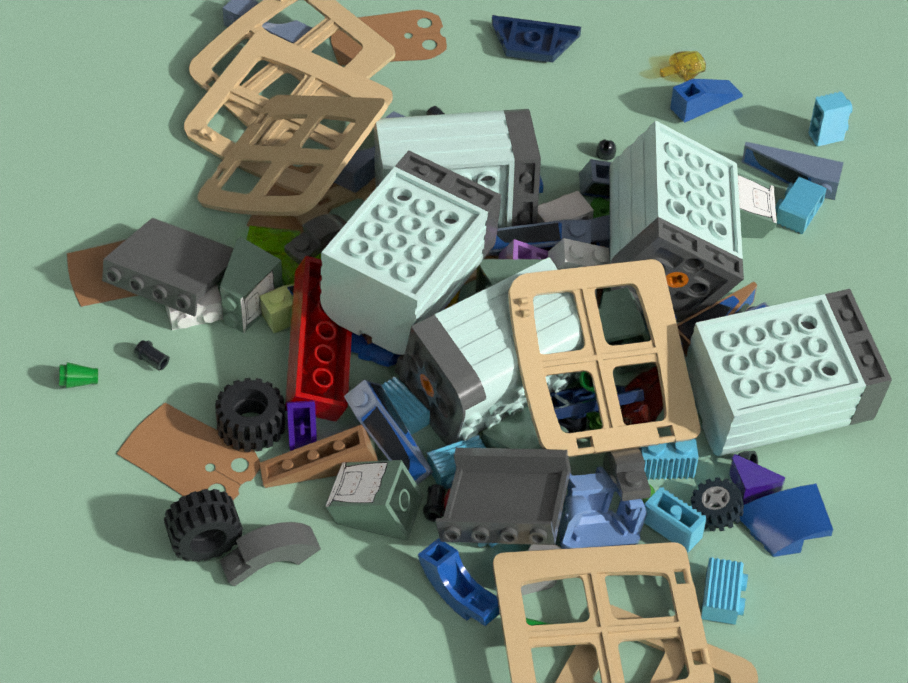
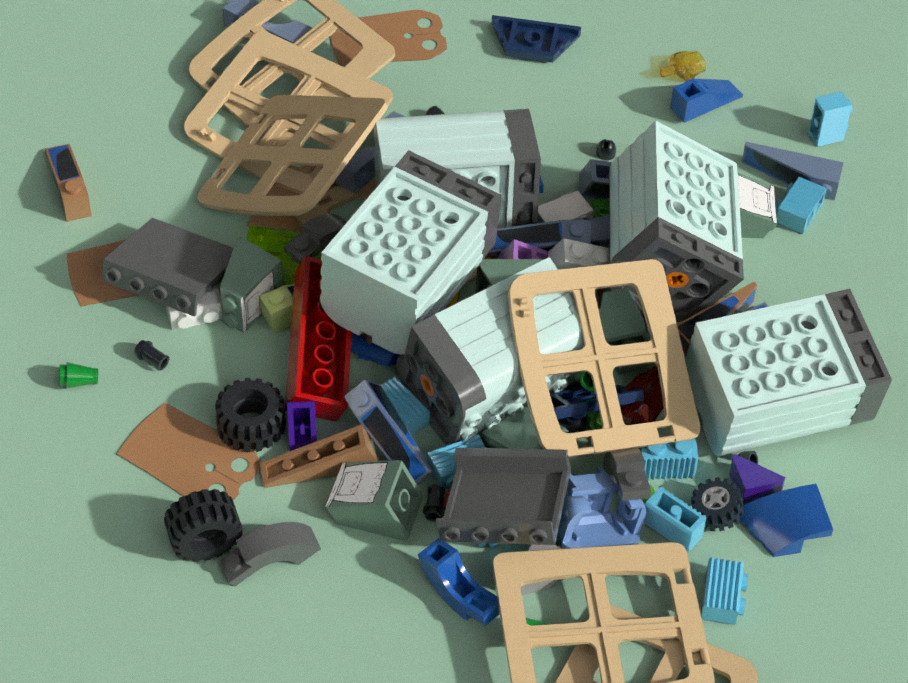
(69, 182): none -> medium nougat slope

